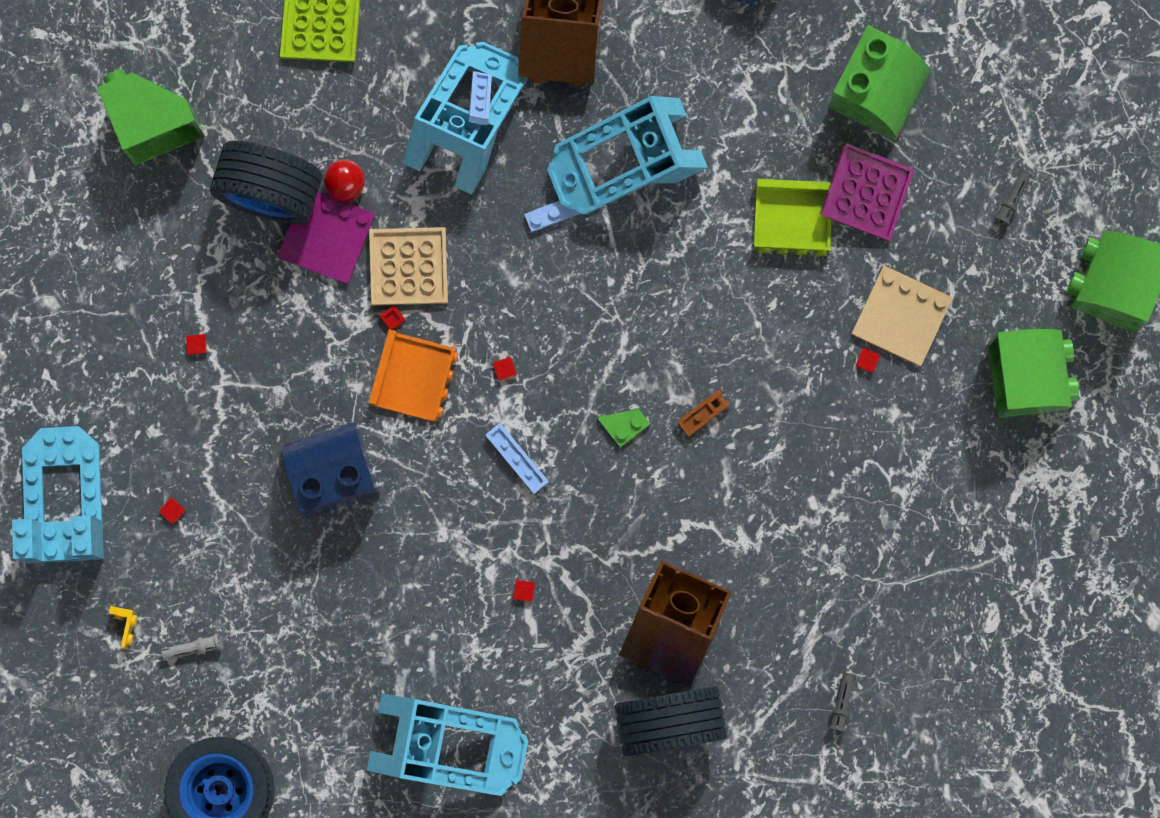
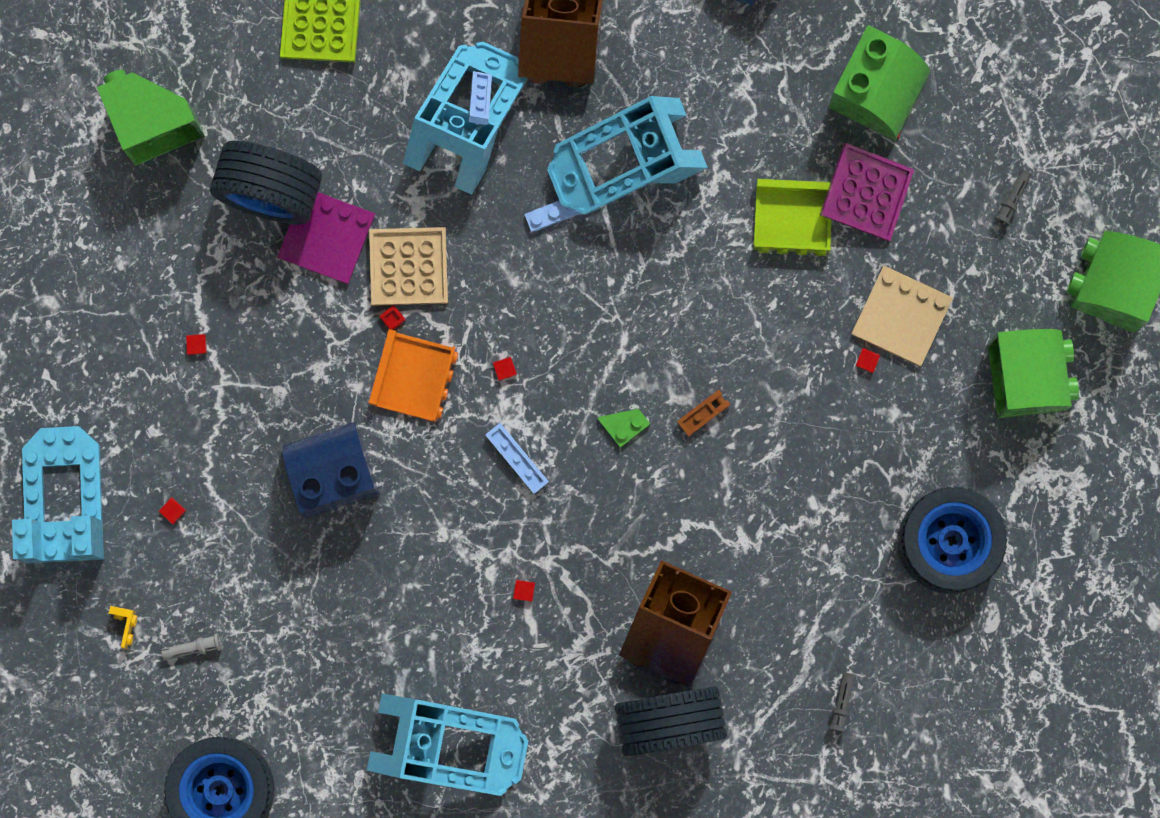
(344, 180): red piece -> none
(980, 521): none -> wheel

